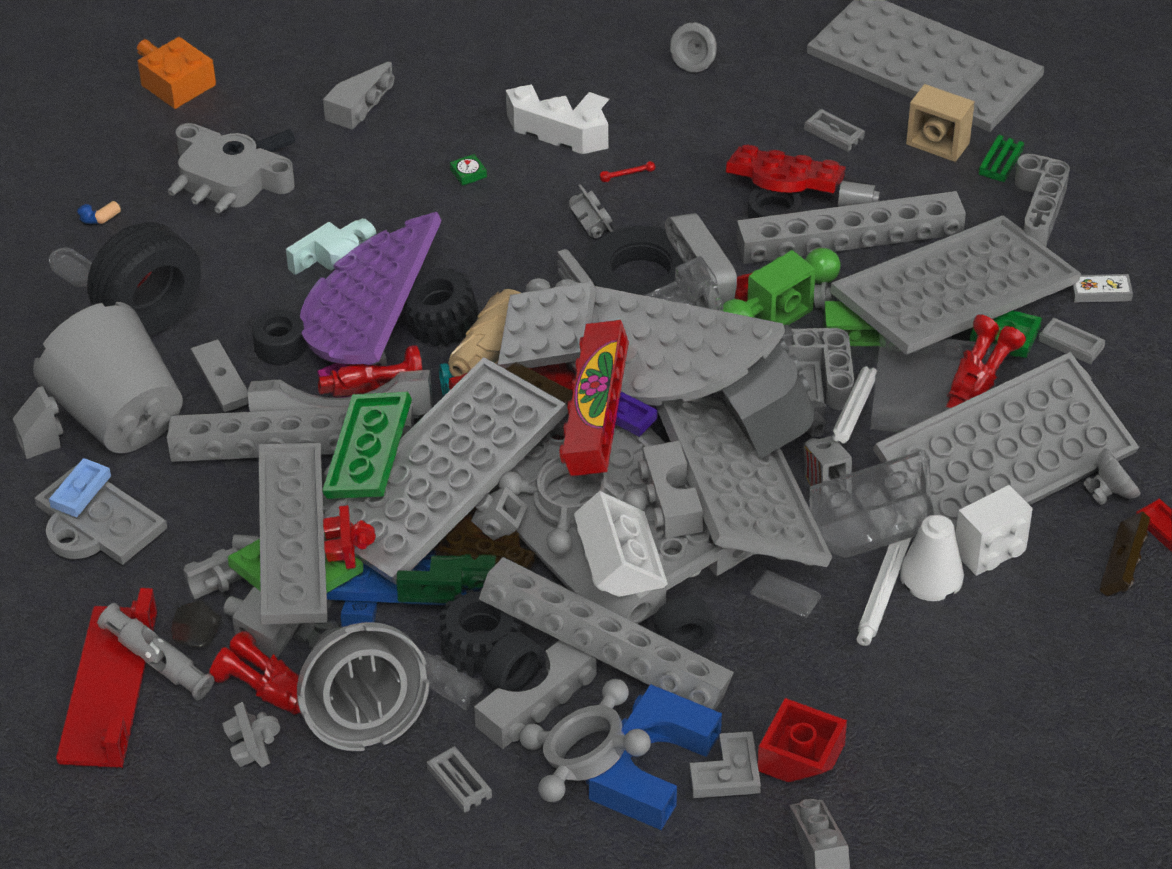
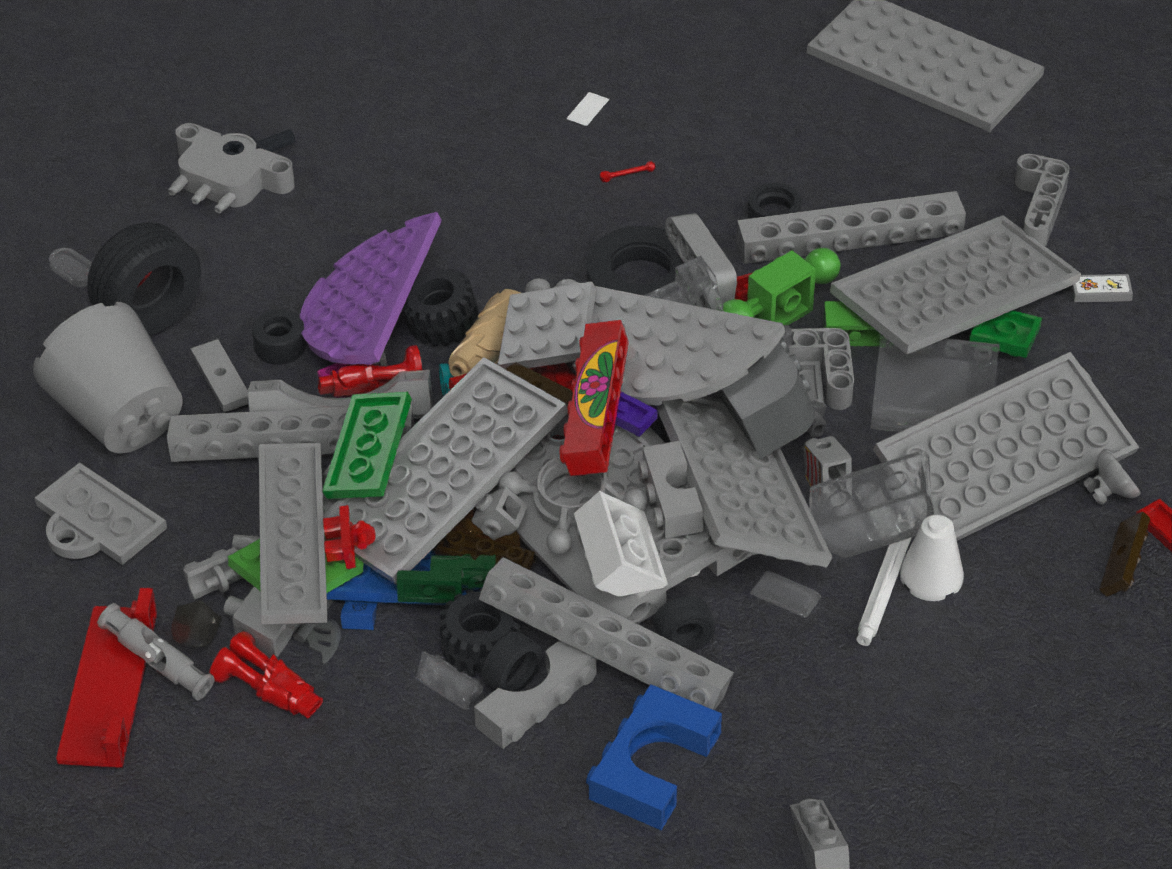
(37, 426): light grey slope -> none
(79, 487): light blue plate -> none
(99, 216): arm -> none
(175, 71): orange brick -> none
(255, 733): light grey hips -> none
(327, 245): light aqua plate -> none
(354, 97): light grey slope -> none
(362, 685): light grey cone -> none
(463, 802): light grey tile -> none
(468, 169): green tile -> none
(555, 120): white brick -> none
(570, 268): light grey tile -> none
(572, 729): light grey piece -> none
(587, 204): light grey hinge -> none
(685, 47): light grey hair -> none
(734, 774): light grey plate -> none
(785, 173): red plate -> none
(801, 742): red slope -> none
(822, 294): light grey plate -> none
(834, 130): light grey tile -> none
(854, 405): white axle -> none
(857, 193): light grey brick -> none
(940, 122): tan brick -> none
(974, 376): red piece -> none
(993, 530): white brick -> none
(1006, 145): green tile -> none
(1071, 339): light grey tile -> none

